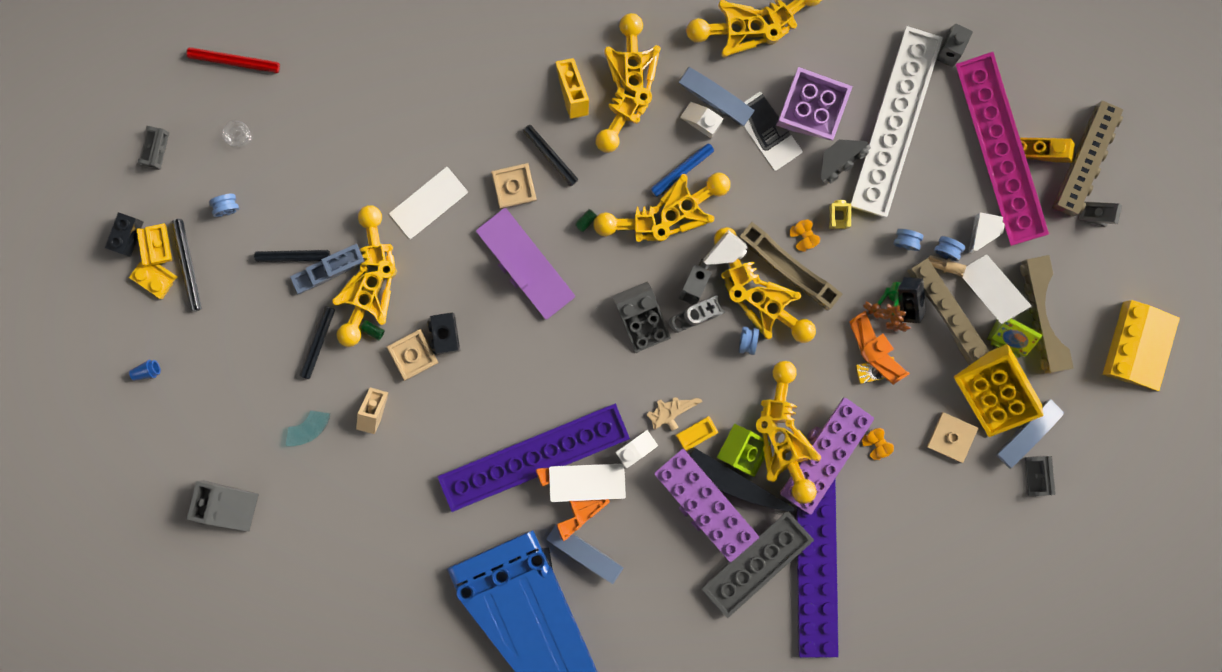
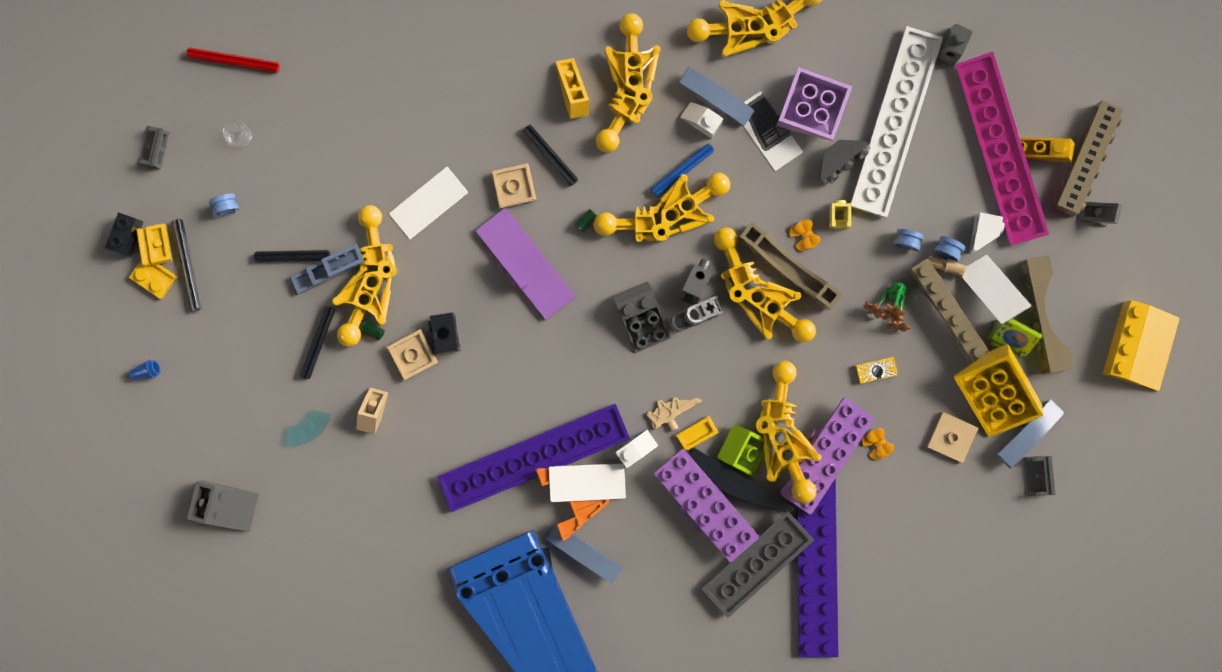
(726, 250): white slope -> none
(748, 340): medium blue wheel -> none
(875, 349): orange plate -> none
(912, 299): black brick -> none

